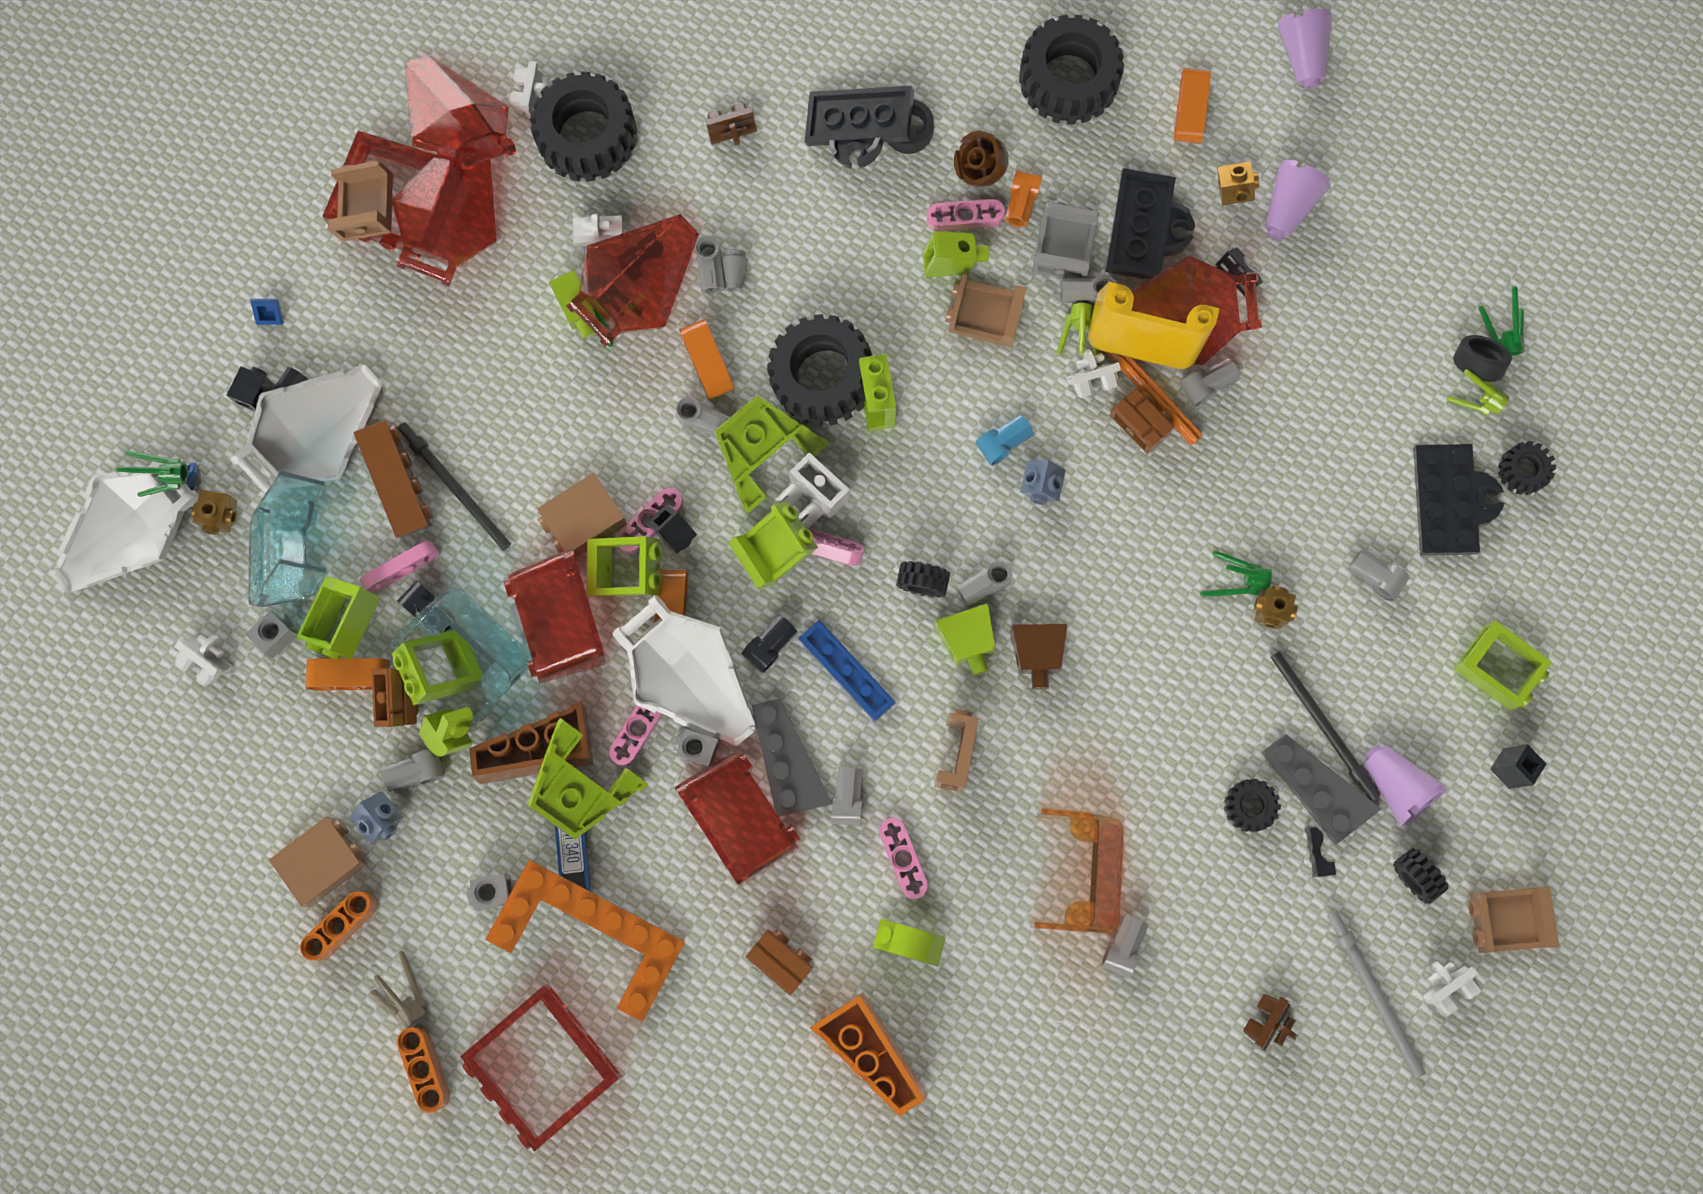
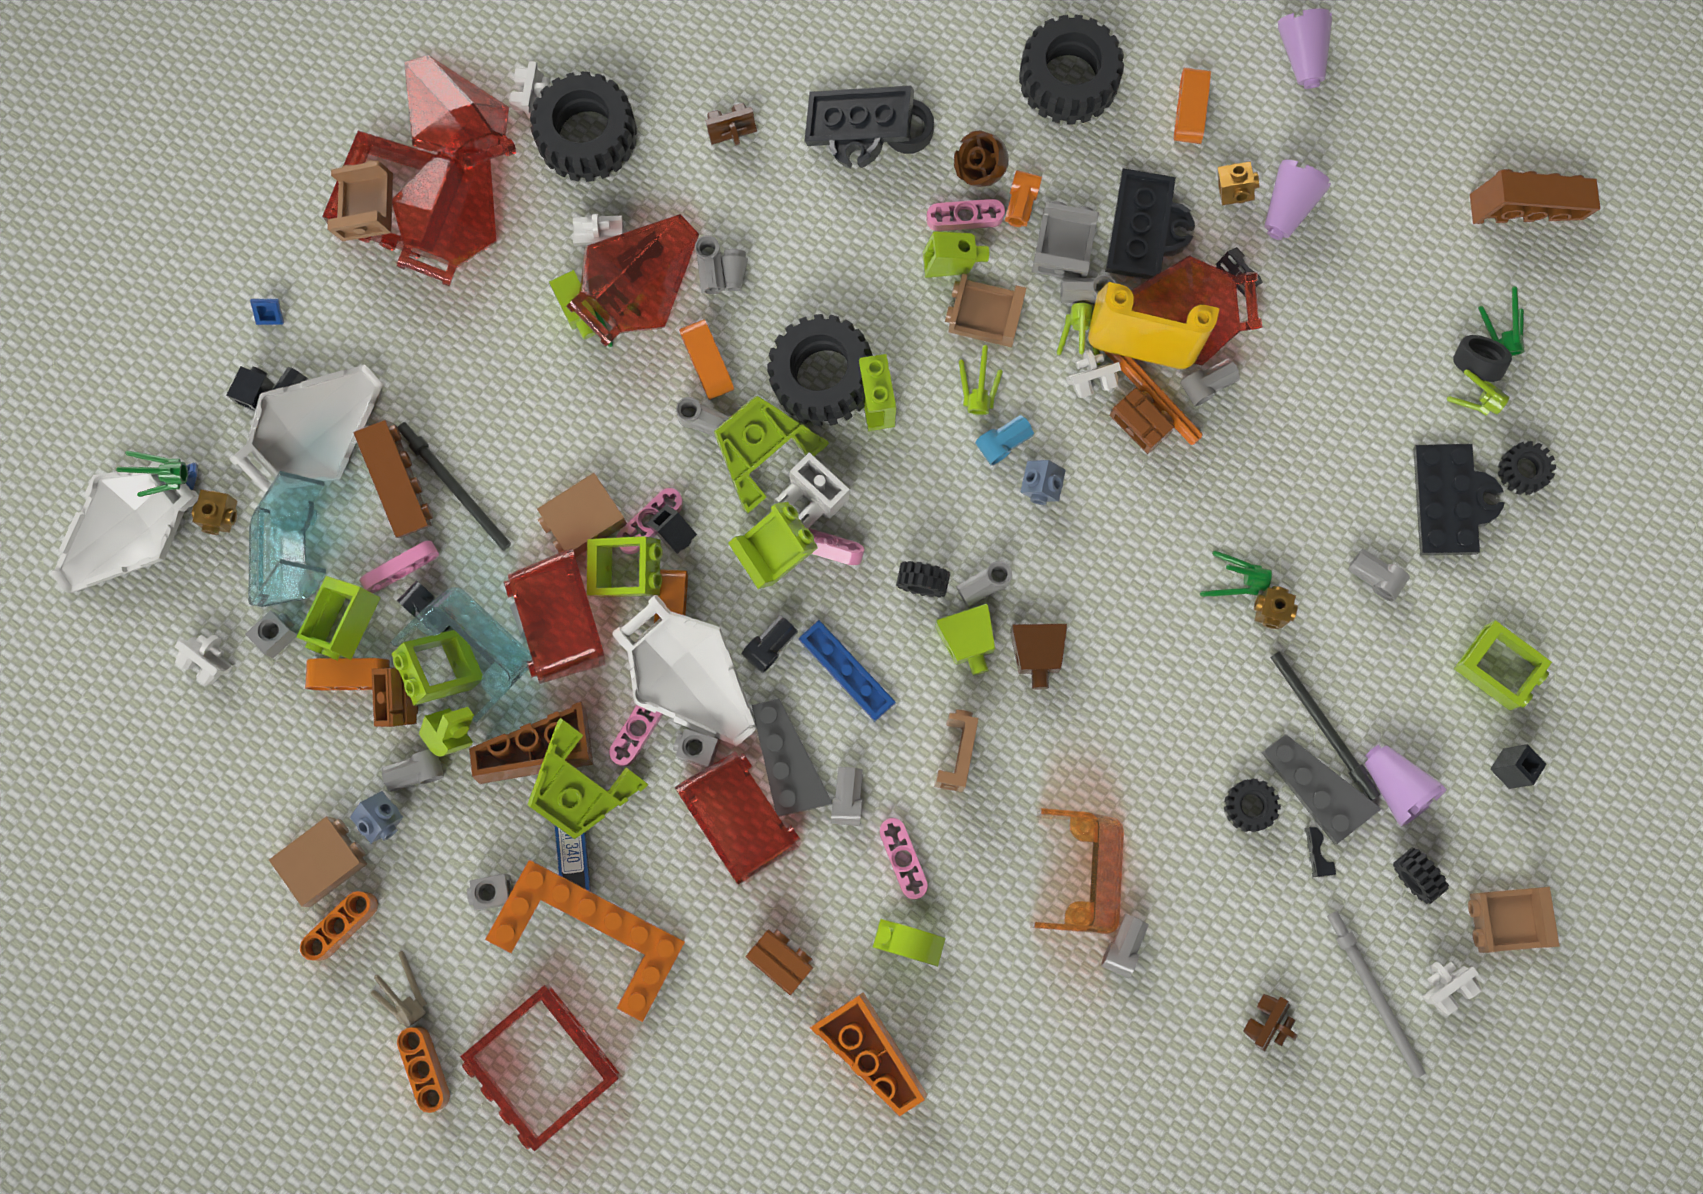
(979, 401): none -> lime plant
(1534, 197): none -> dark orange wedge

